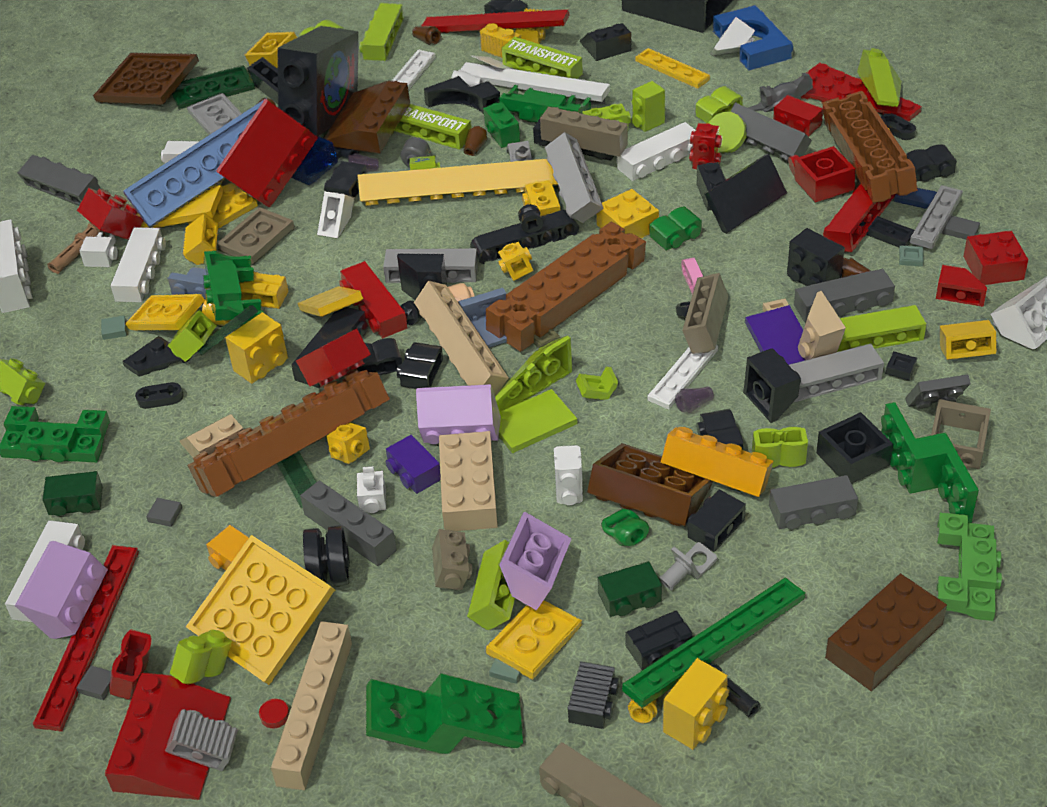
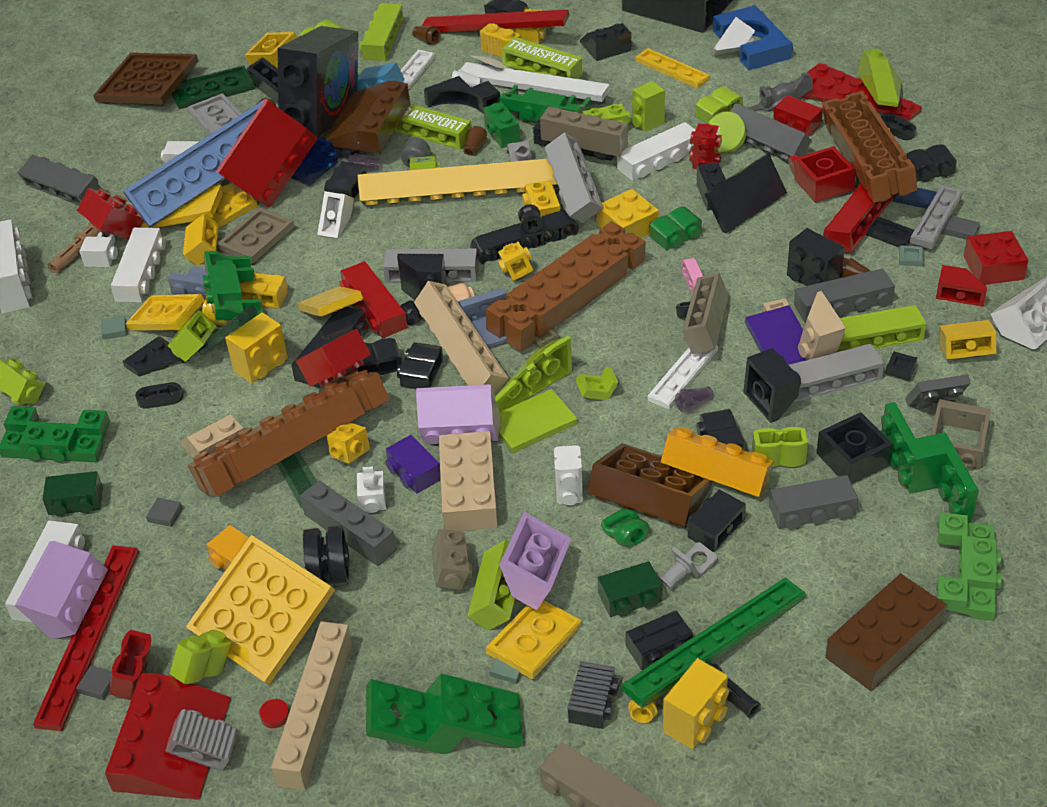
(379, 74): none -> dark azure brick

